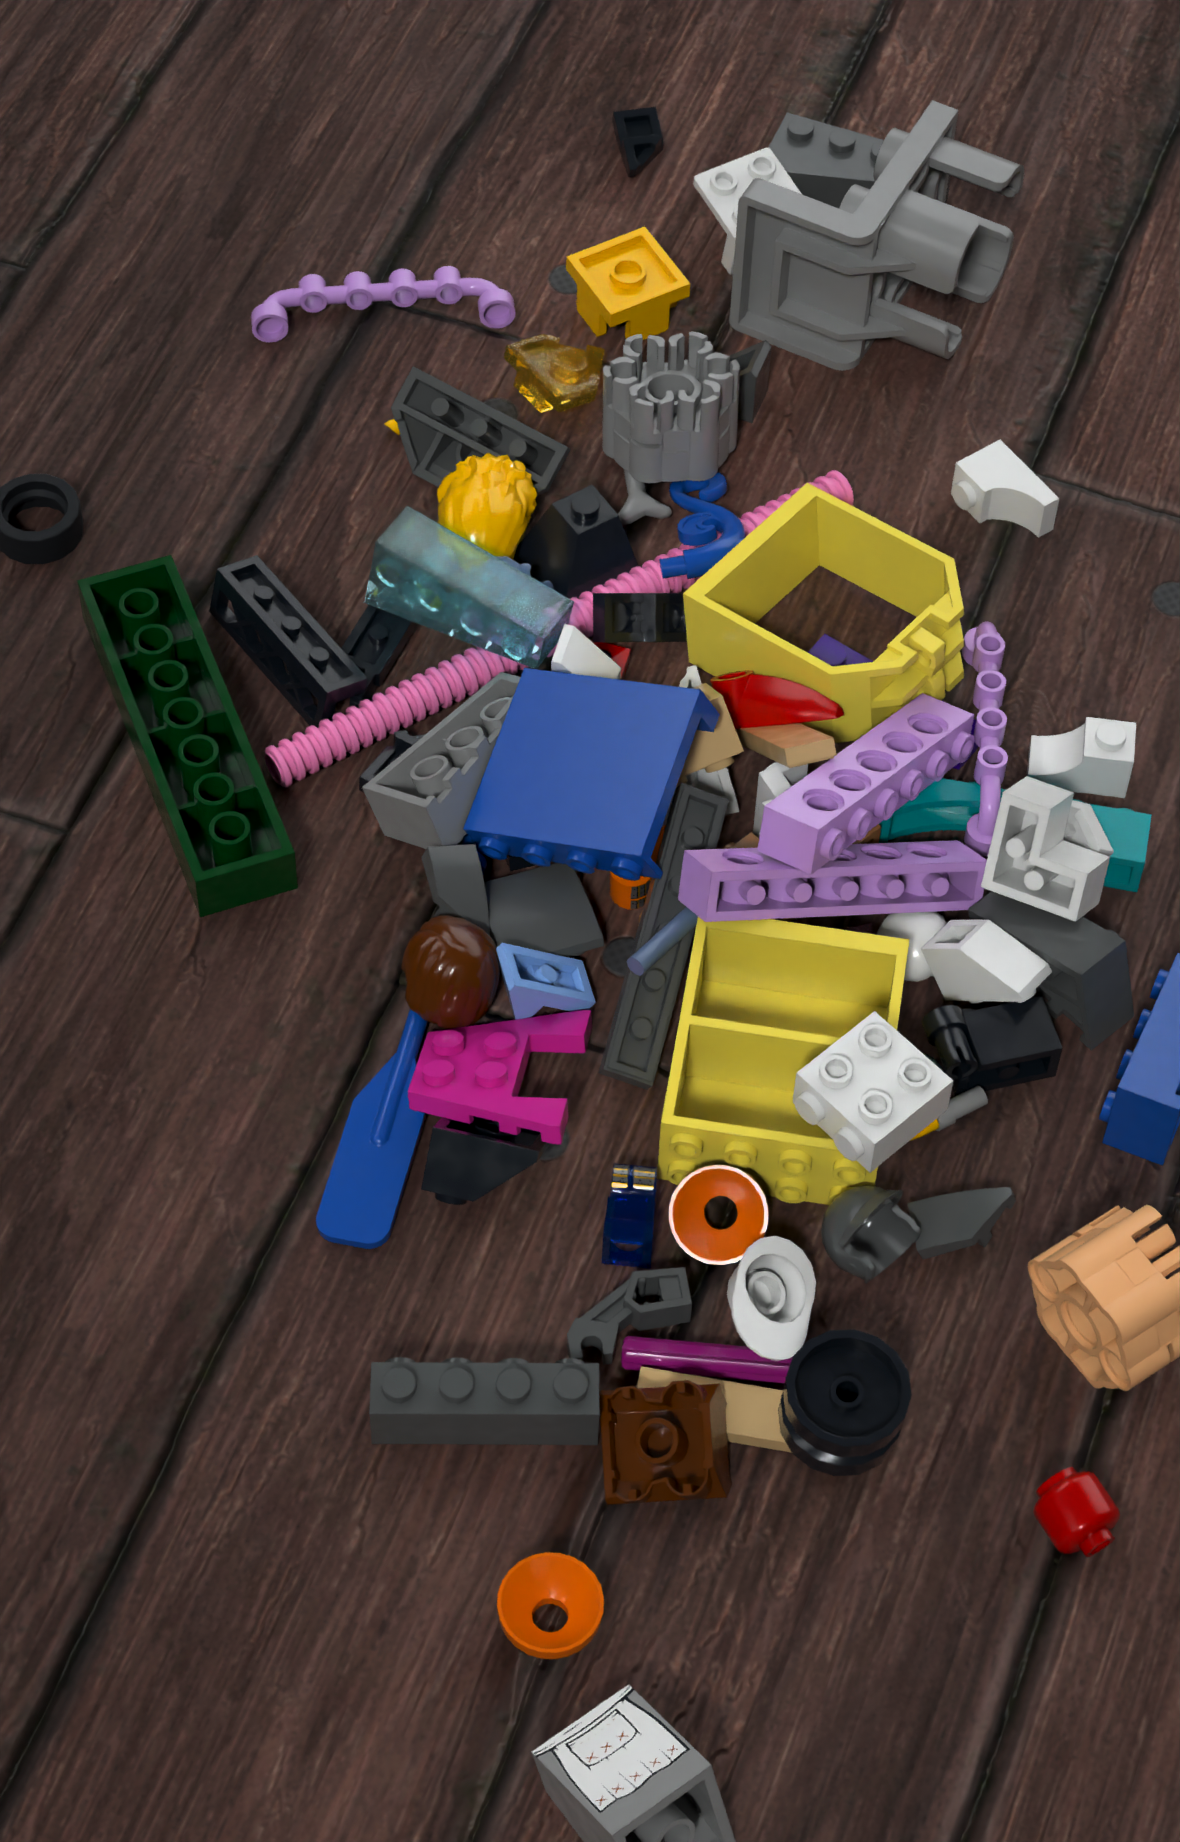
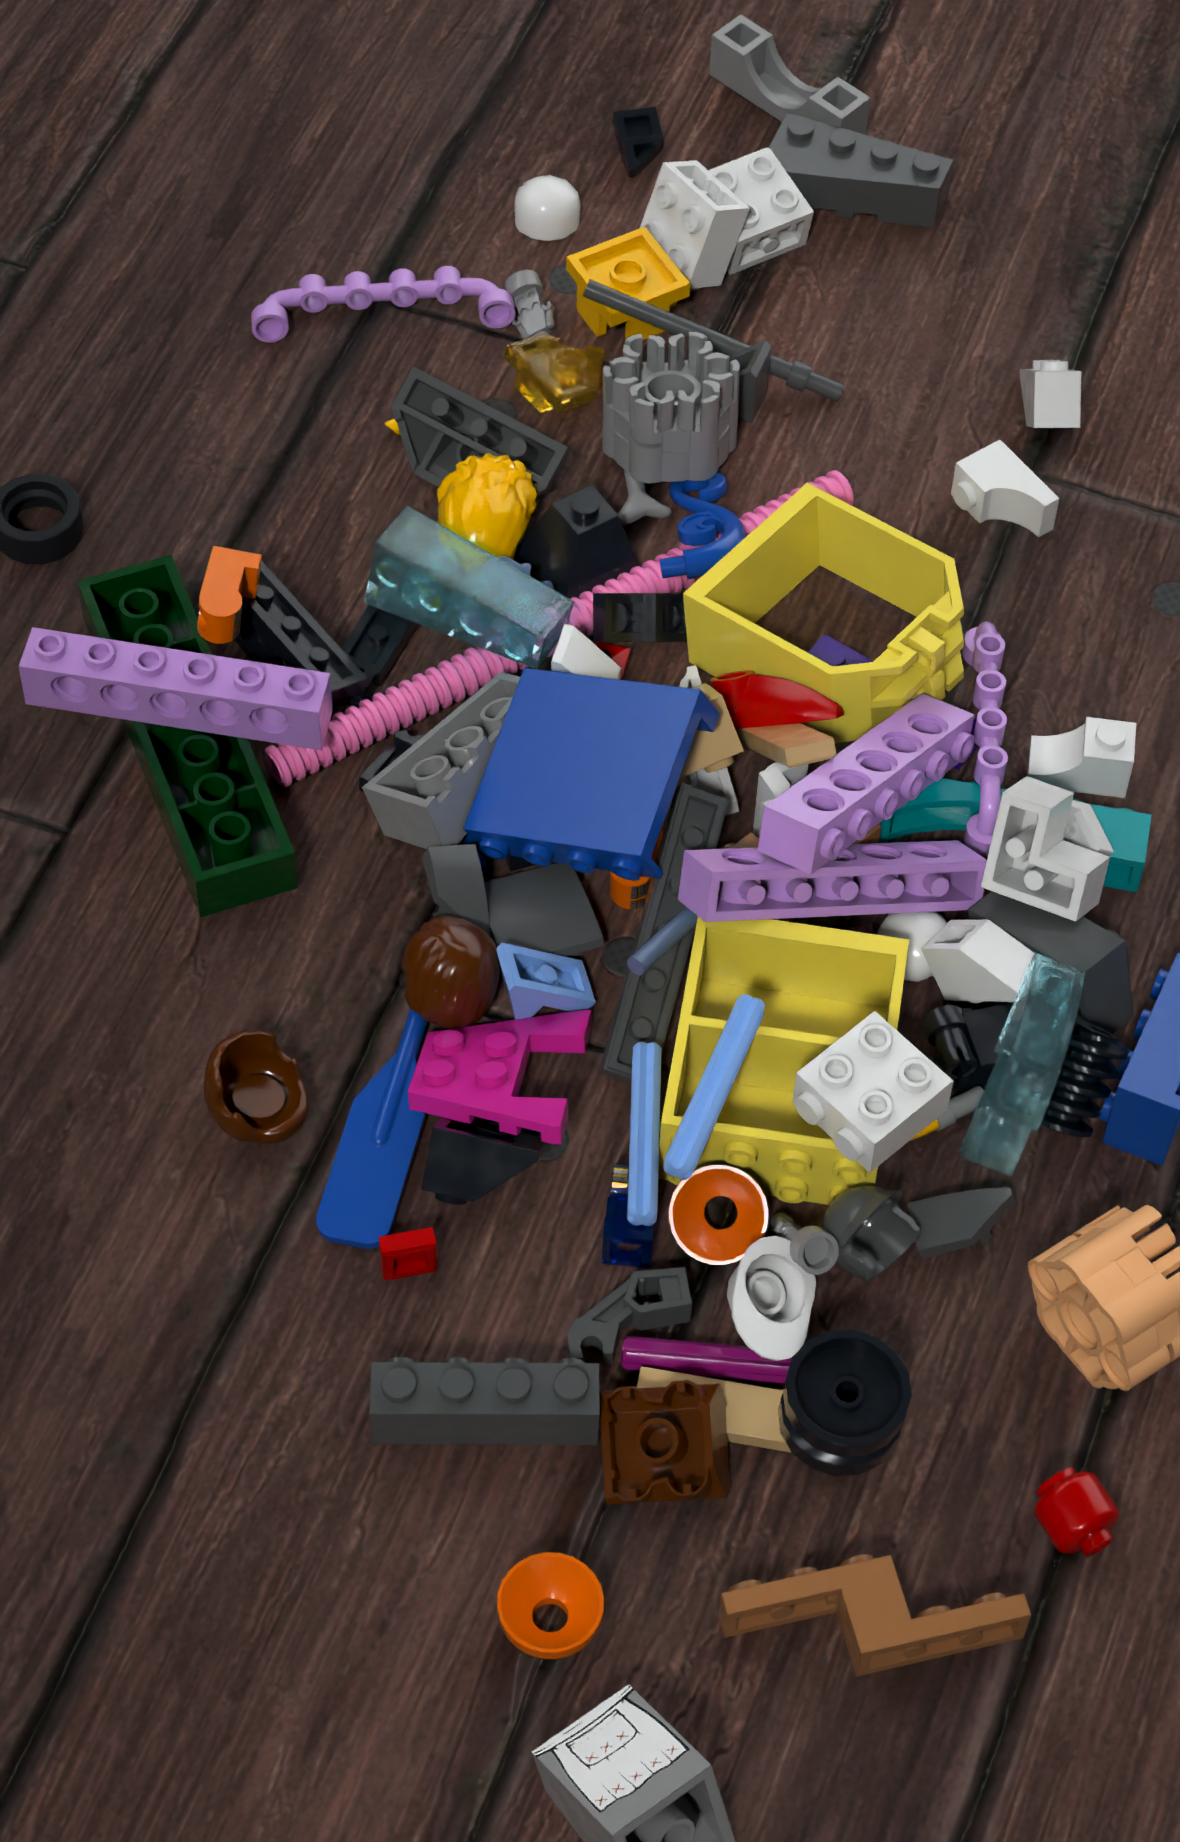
(176, 688): none -> lavender brick
(227, 579): none -> orange leg
(255, 1088): none -> reddish brown piece
(408, 1253): none -> red tile
(527, 293): none -> light grey piece
(547, 208): none -> white hair
(644, 1134): none -> light blue axle
(695, 221): none -> white brick
(714, 1087): none -> light blue axle
(750, 65): none -> light grey arch
(797, 374): none -> dark grey bar
(809, 1247): none -> light grey piece
(835, 276): light grey piece -> none
(873, 1614): none -> medium nougat bracket
(1027, 1064): none -> clear light blue slope
(1051, 395): none -> white slope
(1082, 1081): none -> black piece

